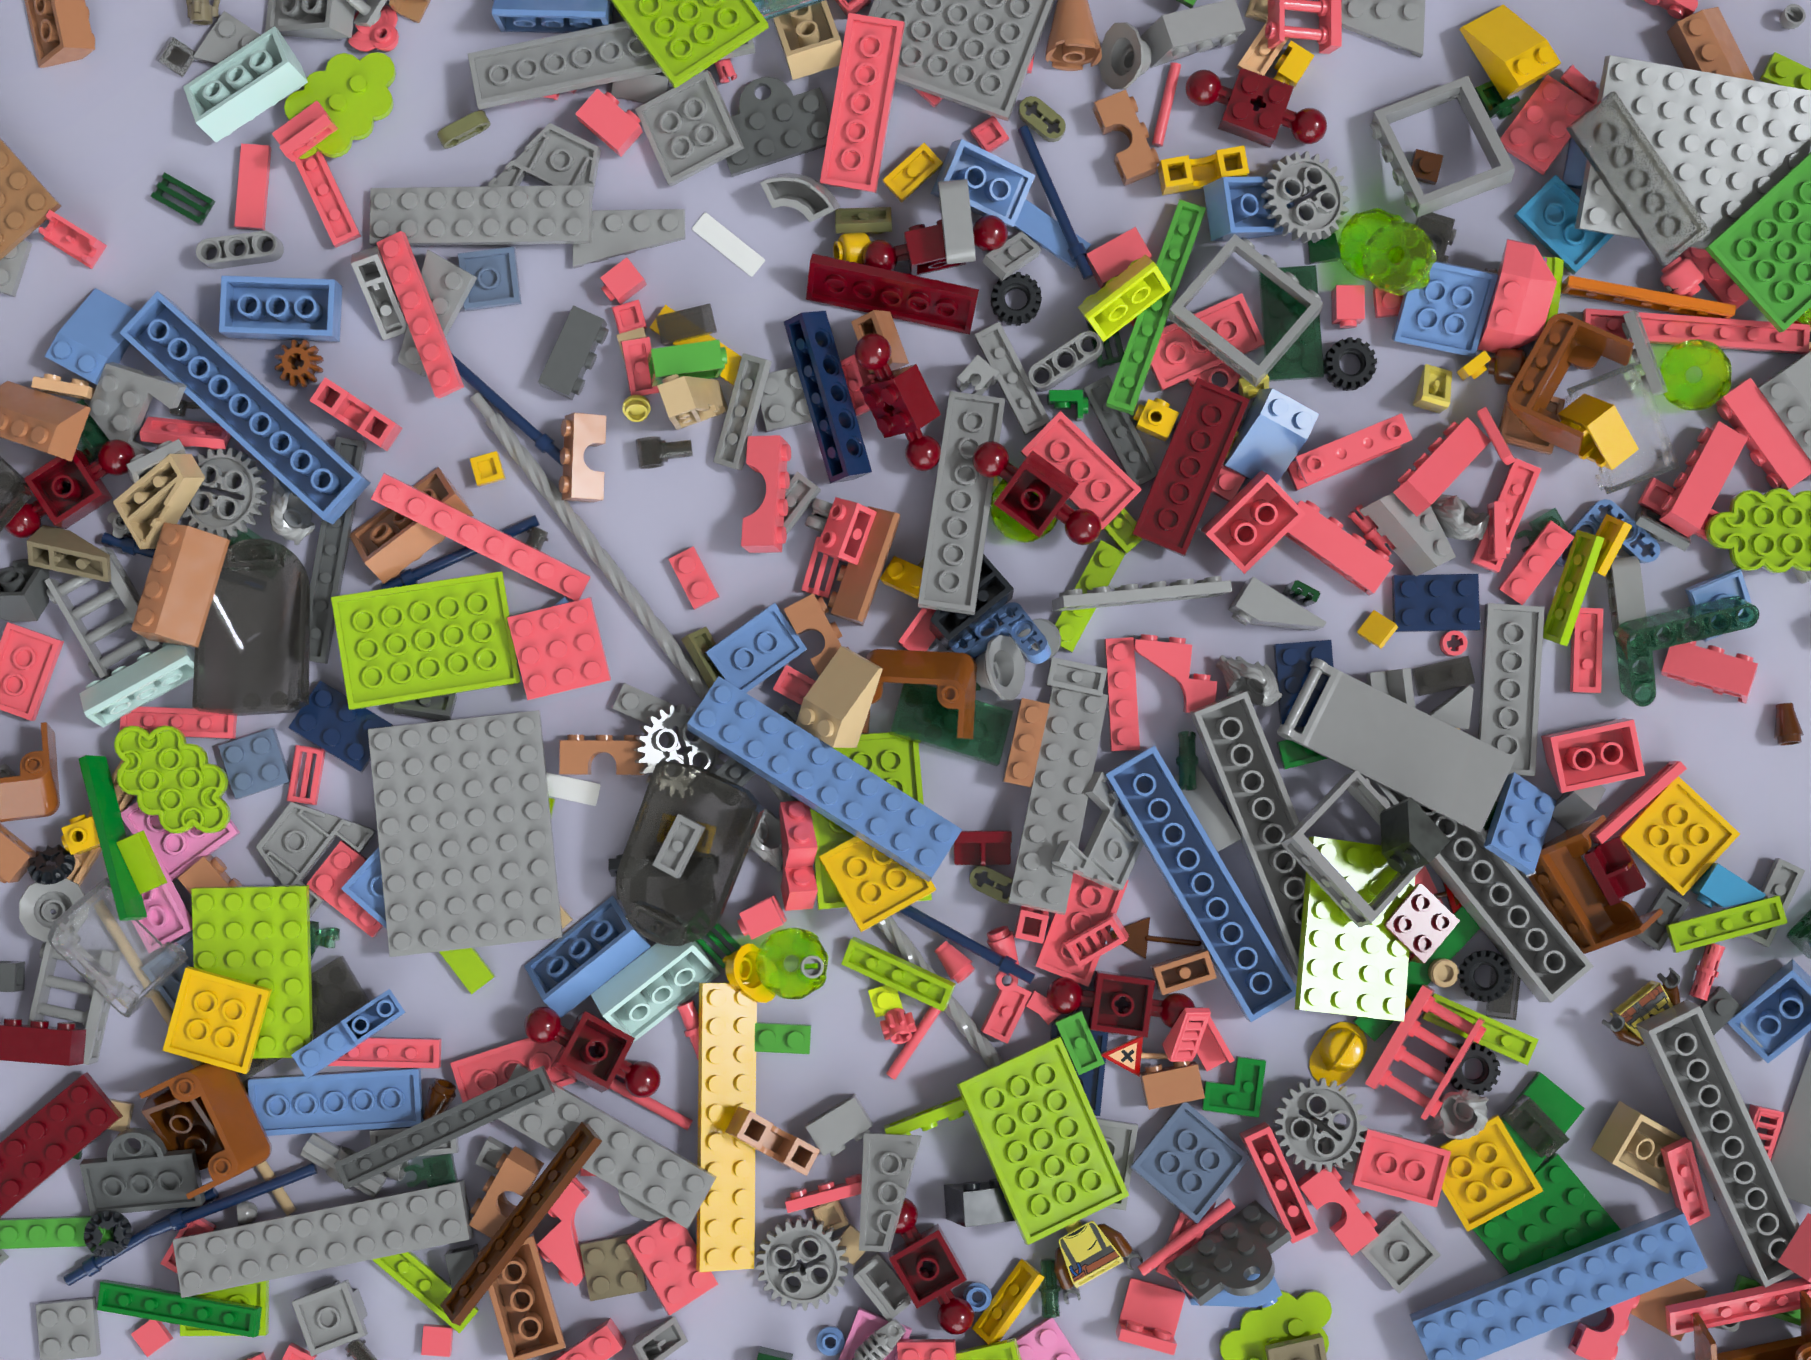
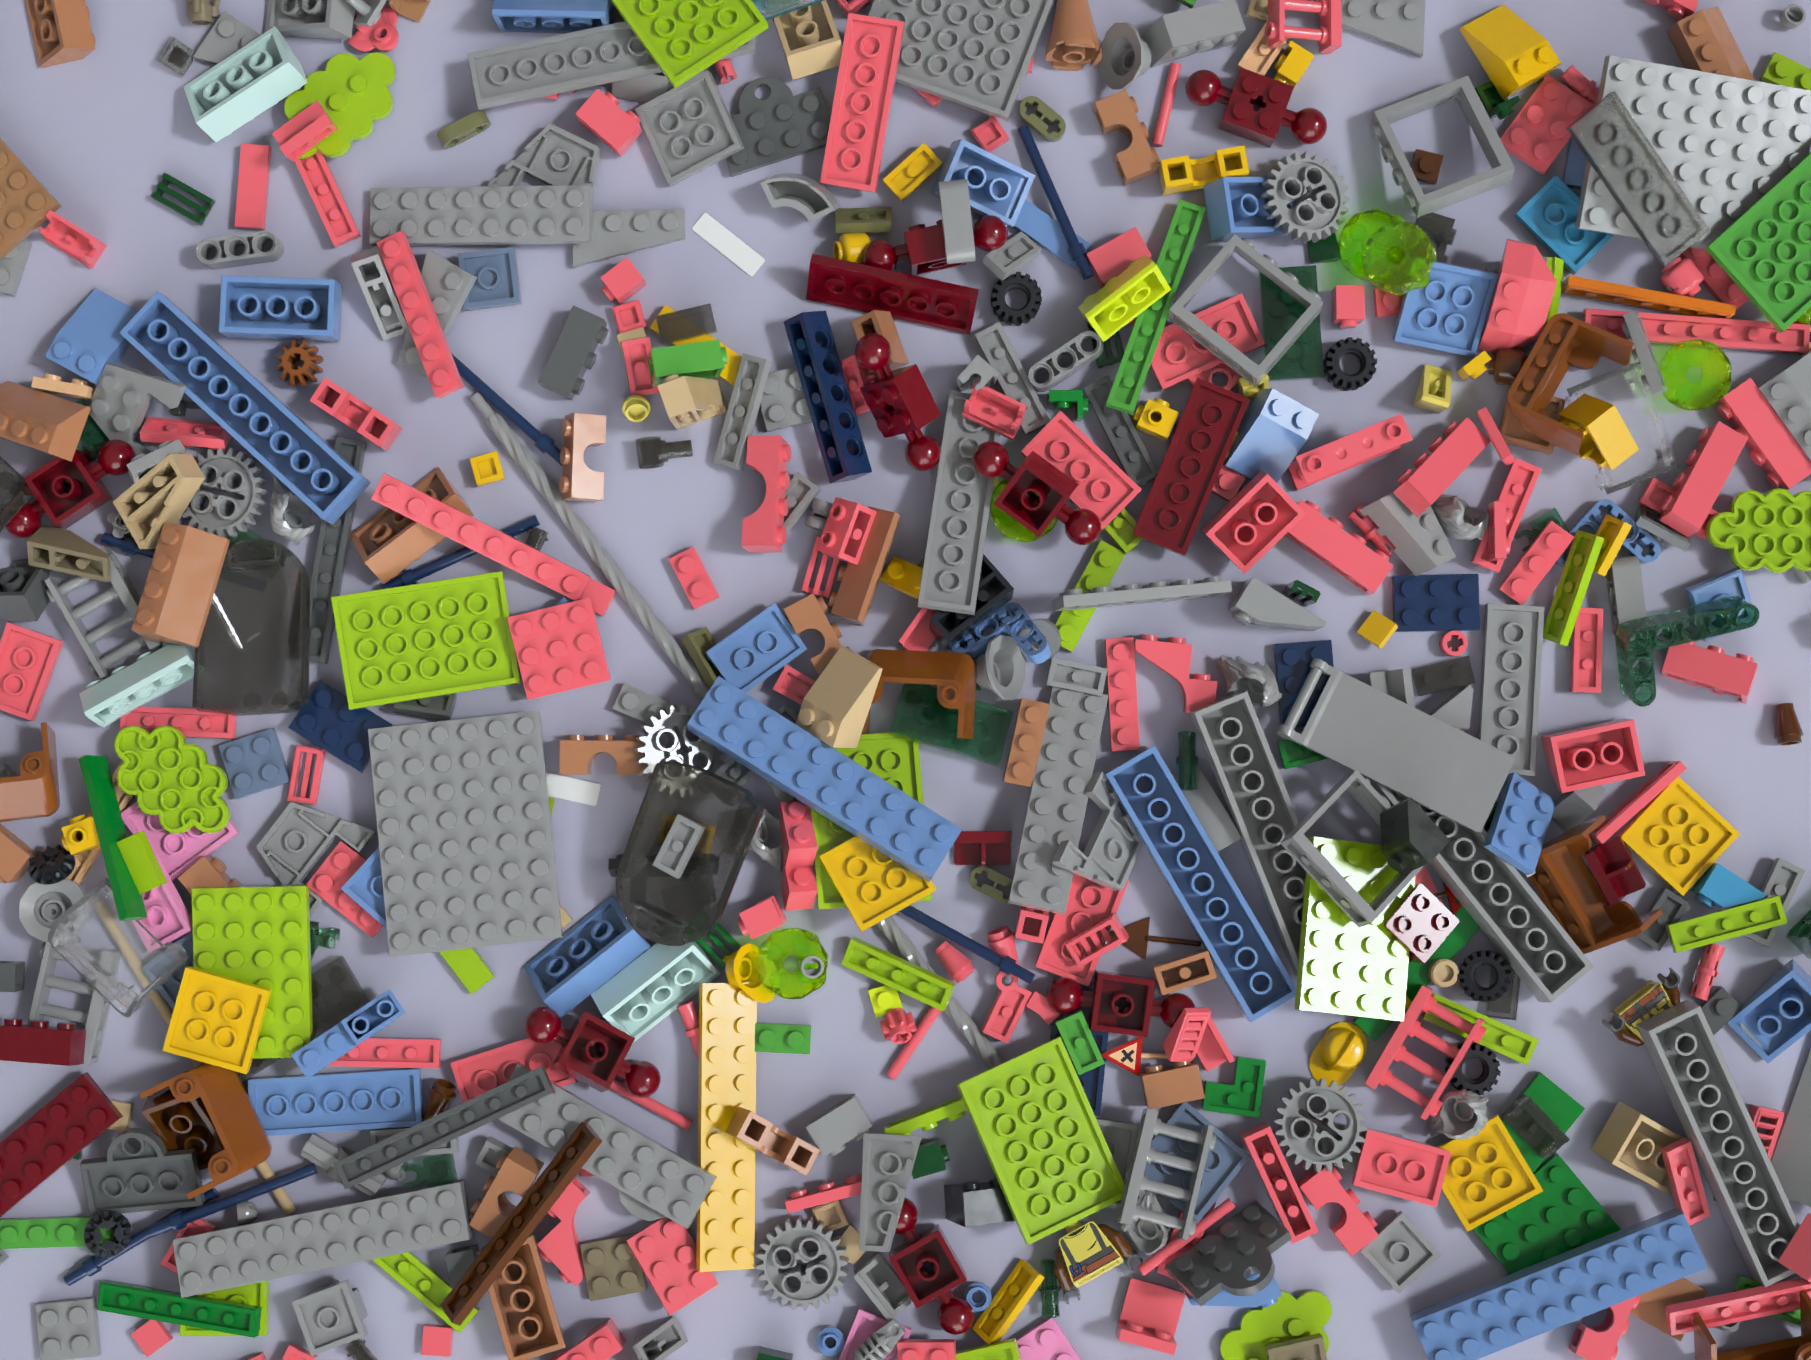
(600, 595): none -> coral tile
(930, 1158): none -> dark green brick
(995, 411): none -> coral hinge
(1138, 1182): none -> light grey fence
(1144, 1234): none -> light grey hair

